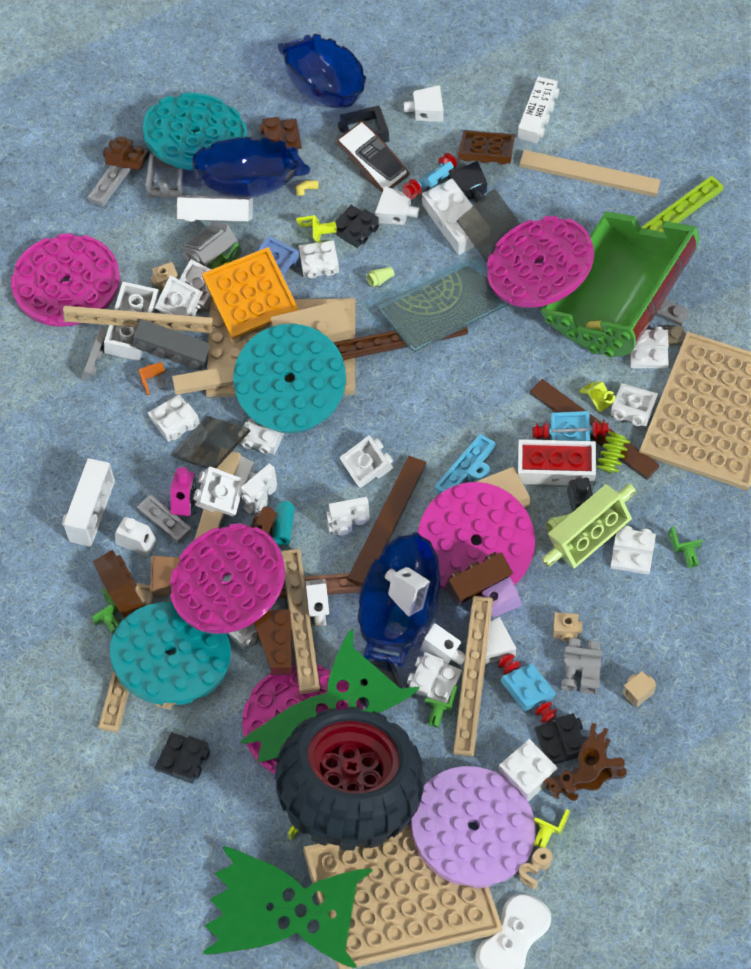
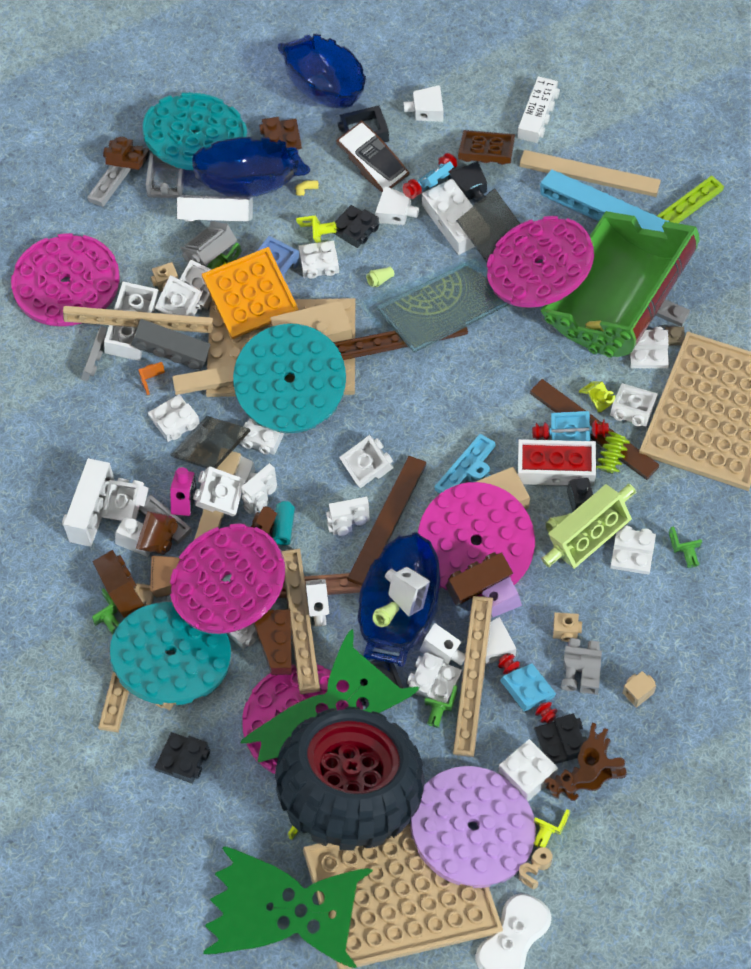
(123, 499): none -> white plate
(157, 533): none -> reddish brown slope
(385, 614): none -> yellowish green cone
(592, 201): none -> medium azure brick

